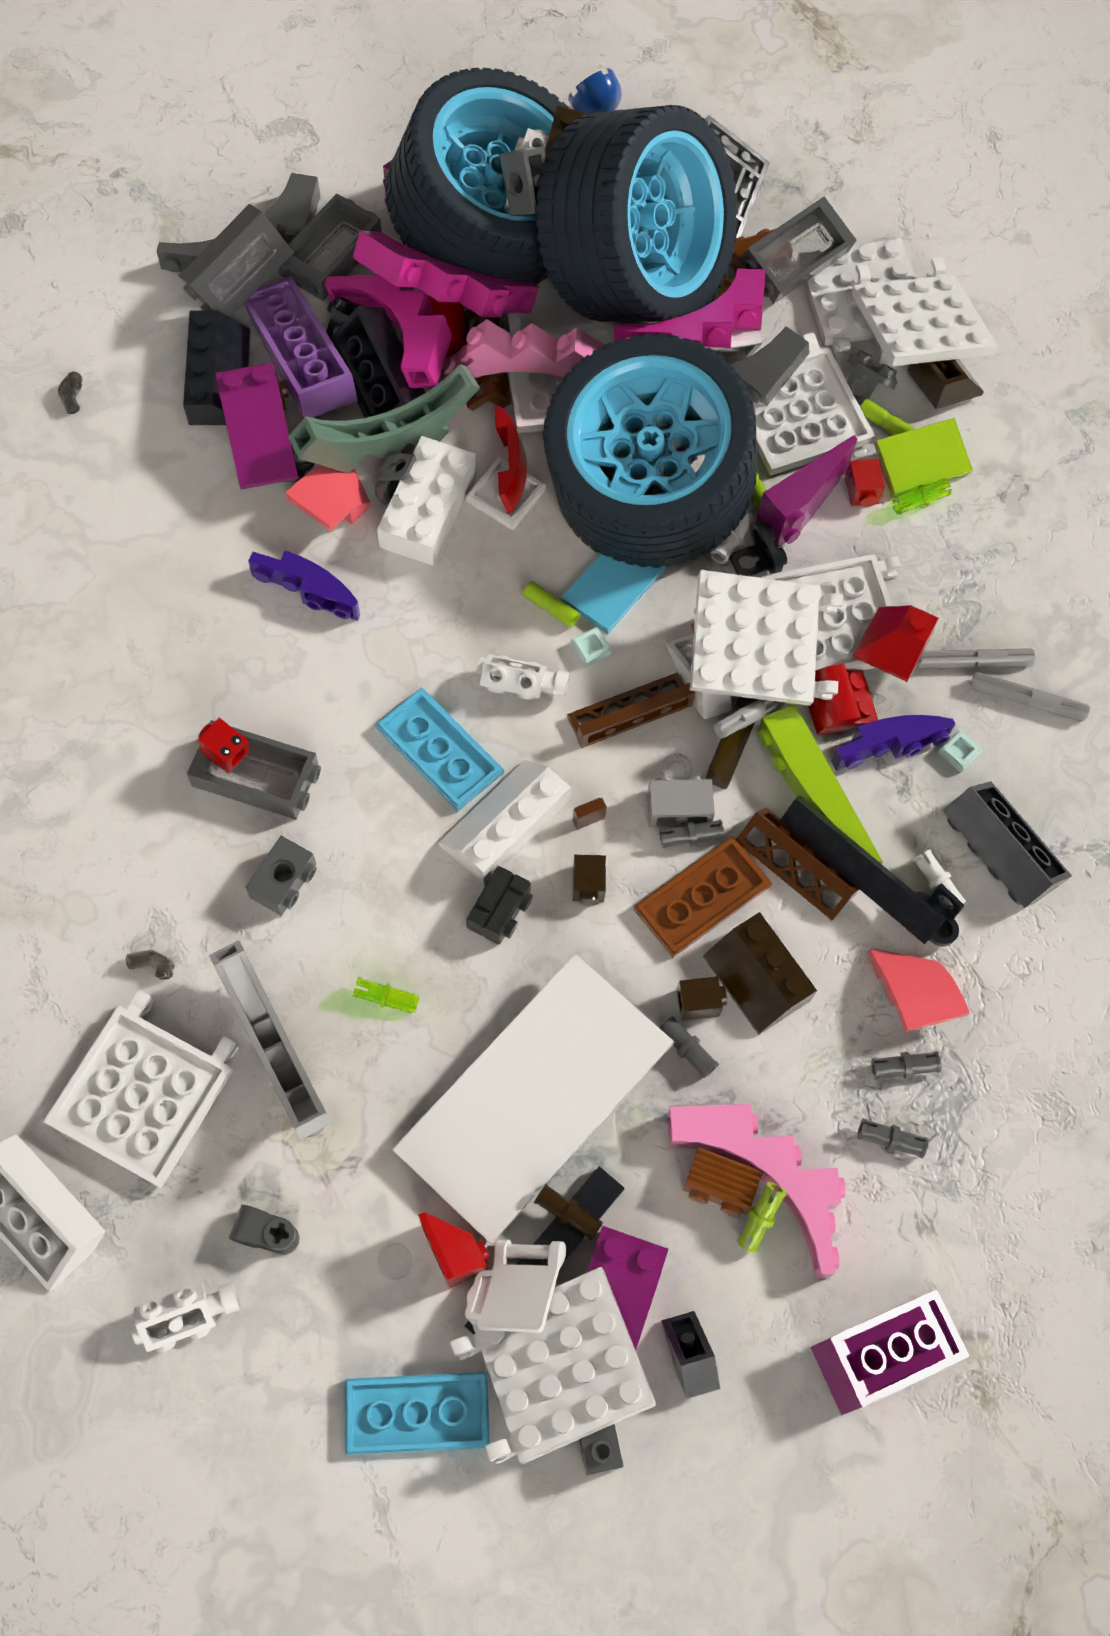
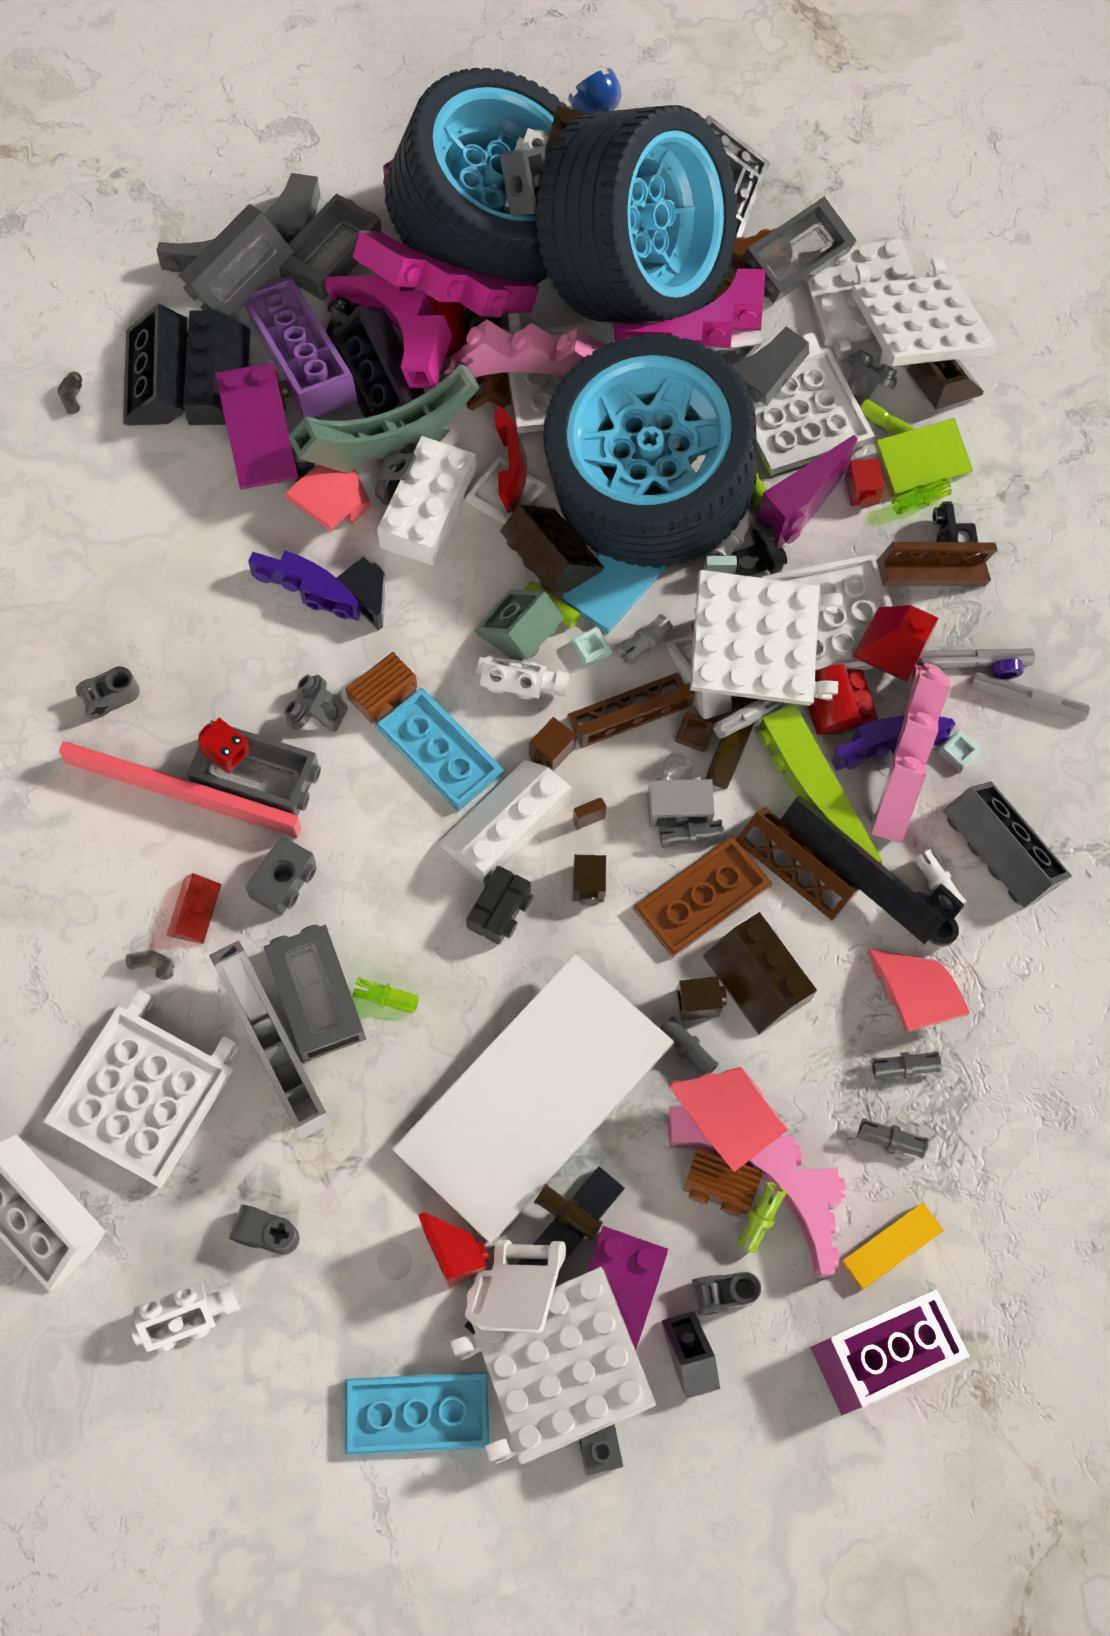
(106, 692): none -> dark grey piece
(155, 368): none -> black slope
(180, 789): none -> coral tile
(194, 909): none -> clear red slope
(309, 703): none -> dark grey bracket
(314, 992): none -> dark grey piece
(368, 587): none -> black slope
(382, 688): none -> dark orange brick
(521, 623): none -> sand green slope
(550, 548): none -> dark brown slope
(552, 744): none -> reddish brown brick
(644, 639): none -> light grey pin
(694, 732): none -> reddish brown tile
(721, 564): none -> light aqua tile
(723, 1292): none -> dark grey piece
(730, 1114): none -> coral slope
(892, 1246): none -> yellow tile
(912, 751): none -> bright pink arch
(942, 565): none -> reddish brown fence
(945, 518): none -> black bracket
(1007, 668): none -> dark purple tile

